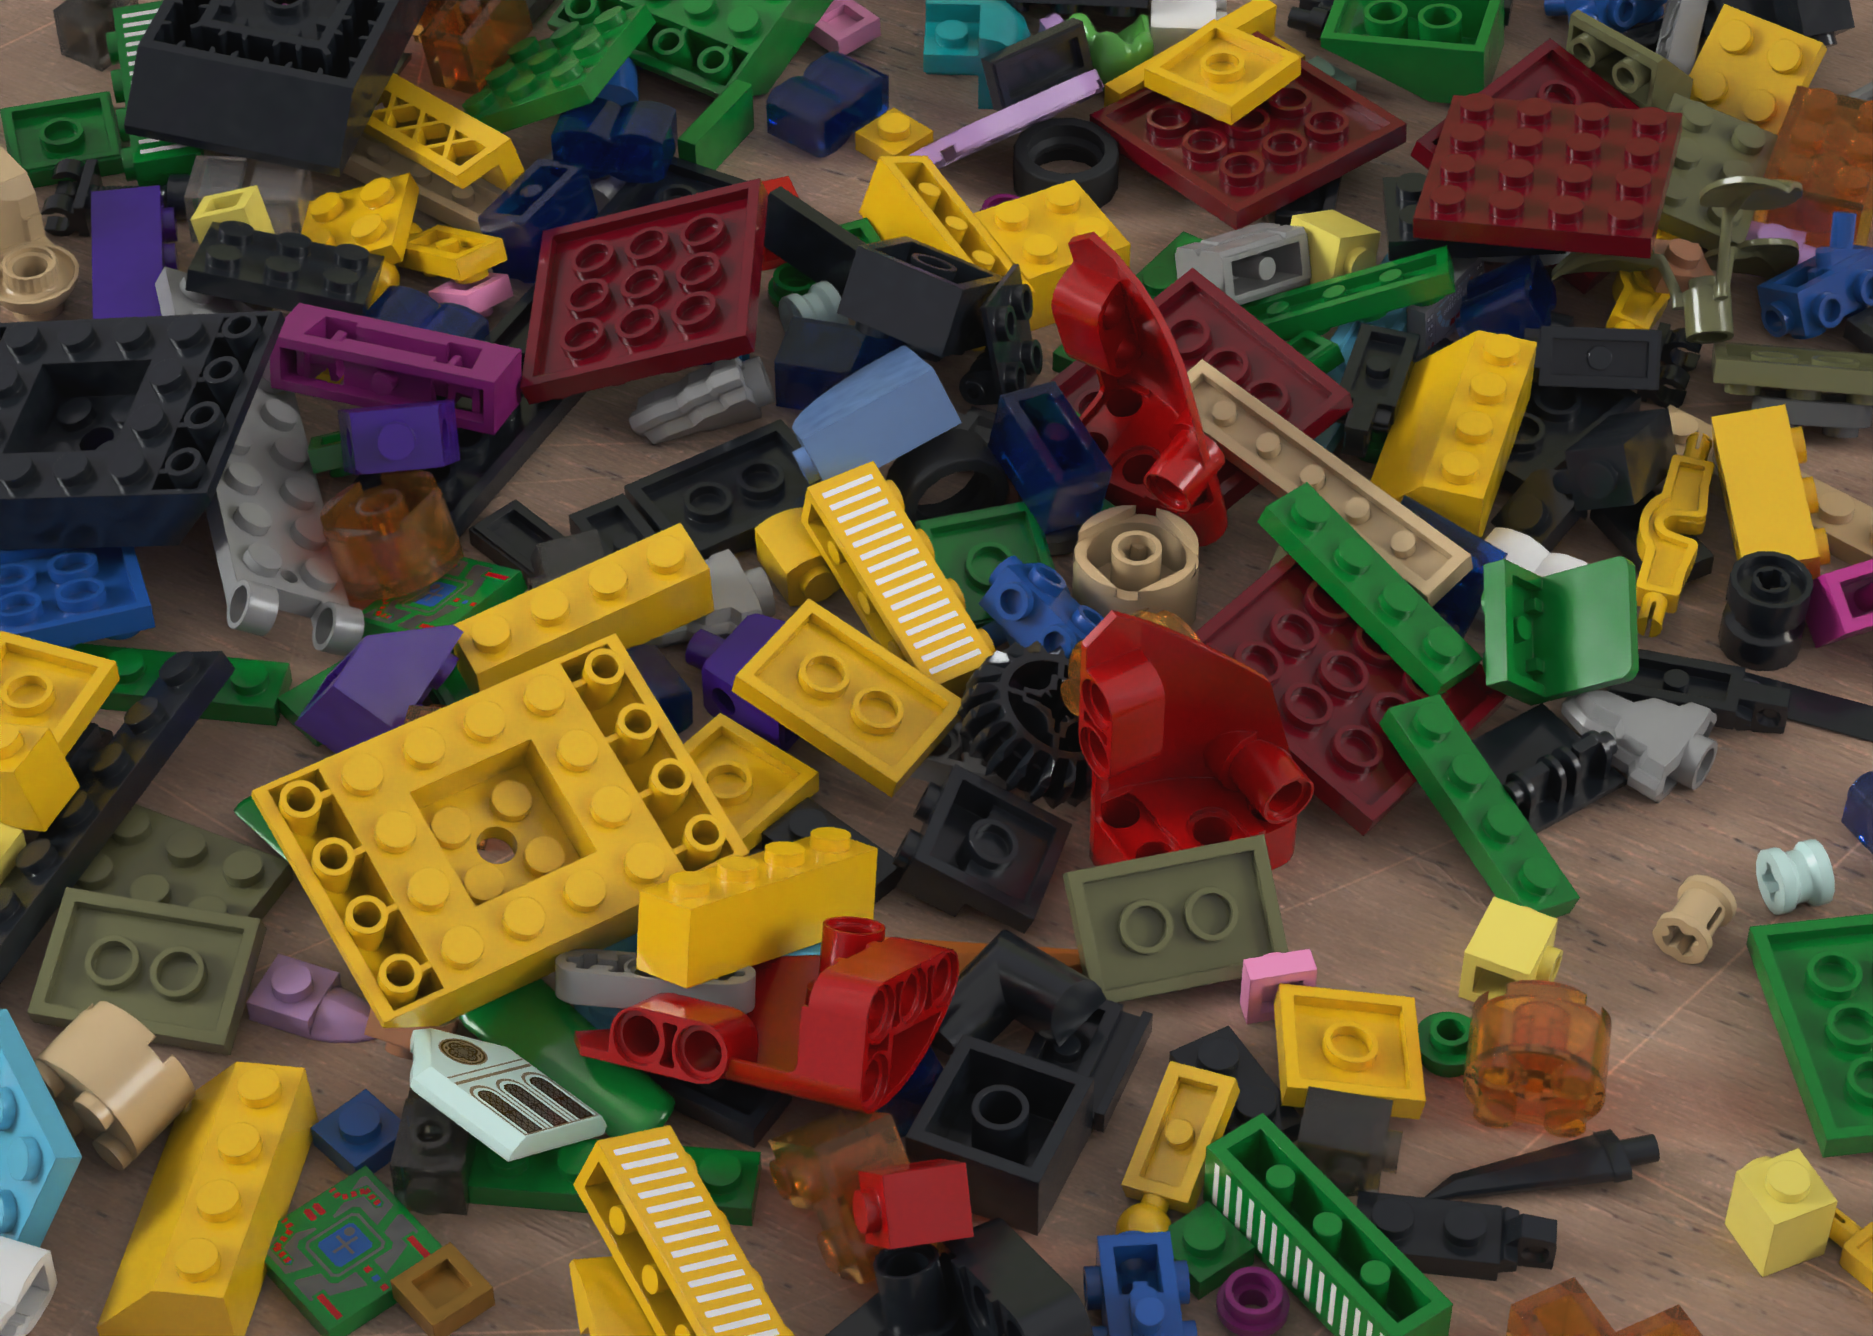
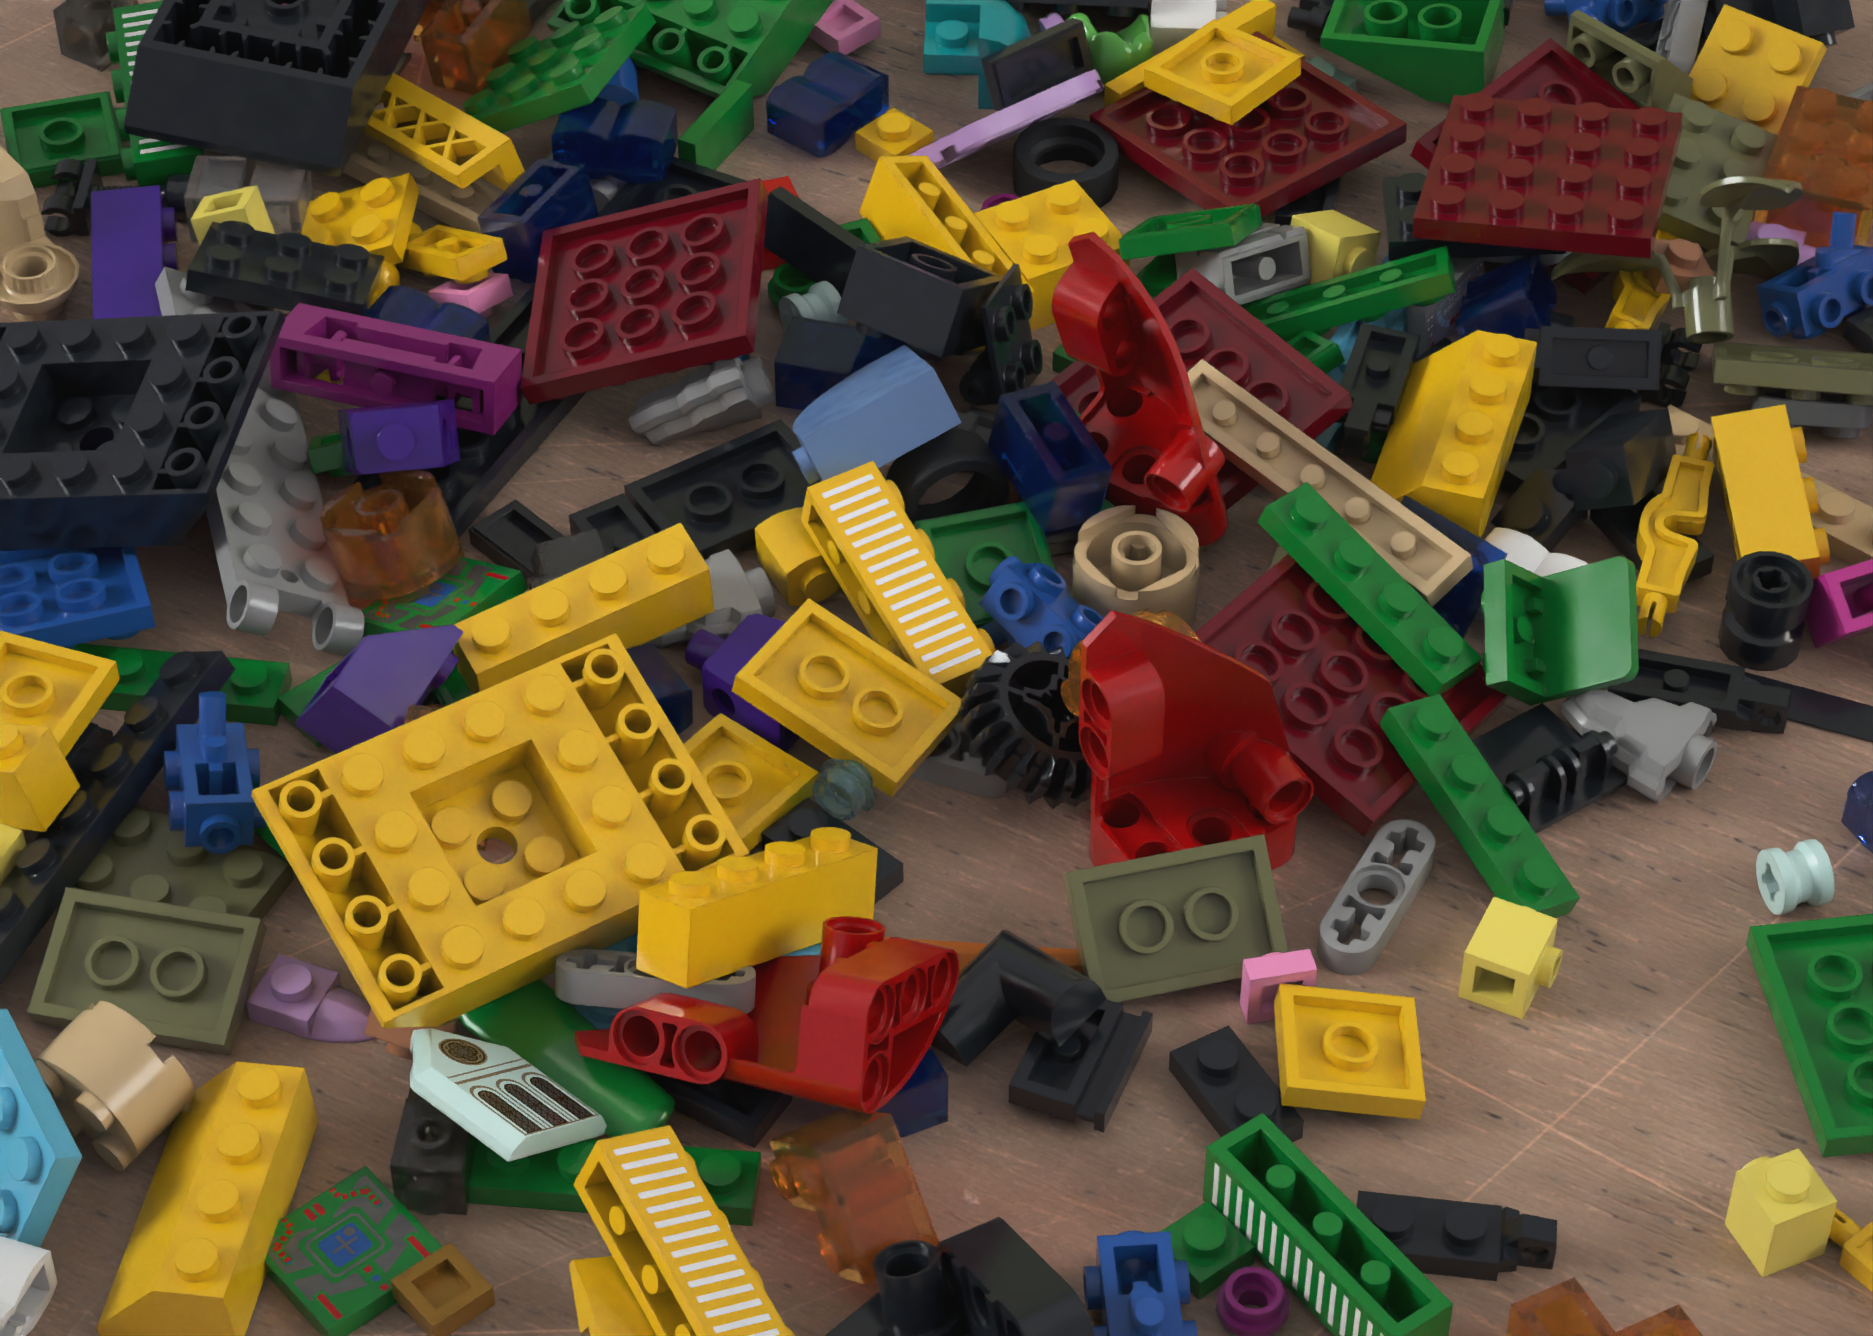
(213, 780): none -> blue brick
(358, 1134): blue plate -> none
(844, 788): none -> clear light blue plate
(913, 1204): red brick -> none
(980, 850): black plate -> none
(1011, 1124): black brick -> none
(1171, 1150): yellow plate -> none
(1190, 231): none -> green tile
(1349, 1138): clear smoke brick -> none
(1376, 921): none -> light grey beam
(1444, 1043): green plate -> none
(1537, 1058): clear orange brick -> none
(1572, 1163): black bar -> none
(1699, 912): tan bush -> none

